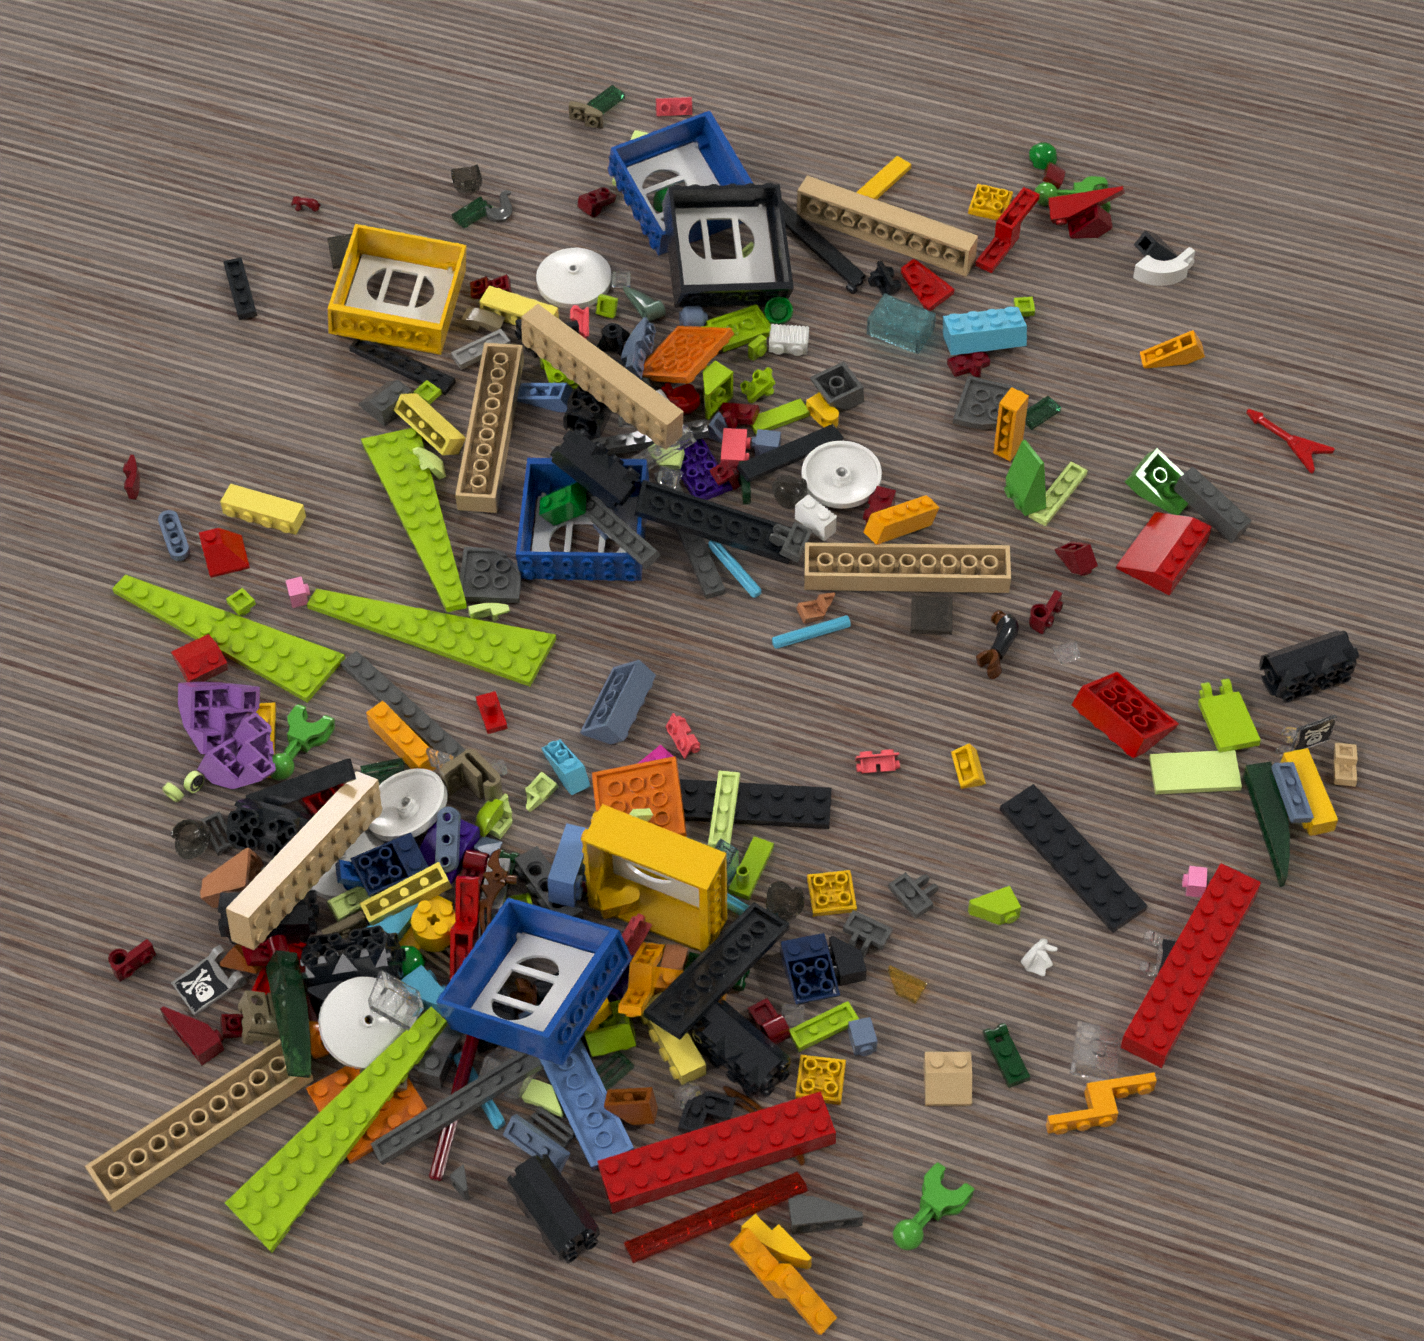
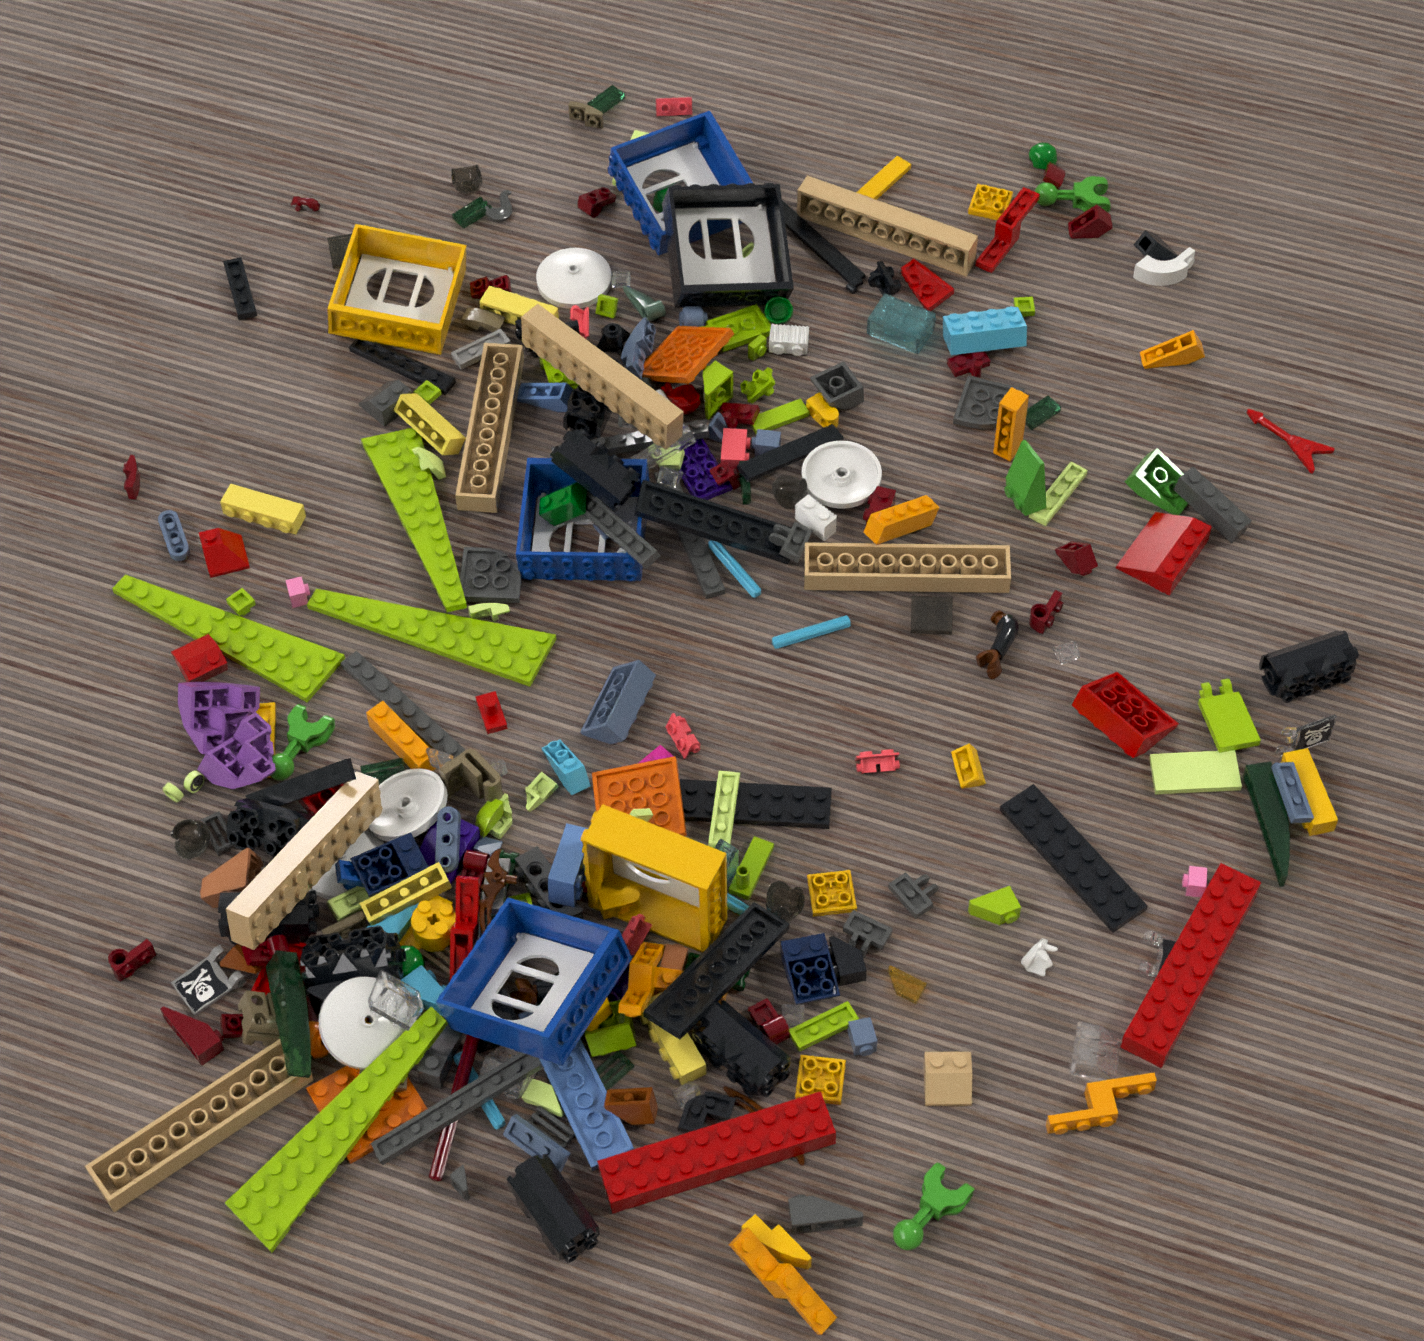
(715, 1217): clear red plate -> none
(816, 609): nougat slope -> none
(1006, 1056): dark green plate -> none
(1070, 206): red slope -> none
(1345, 764): tan slope -> none

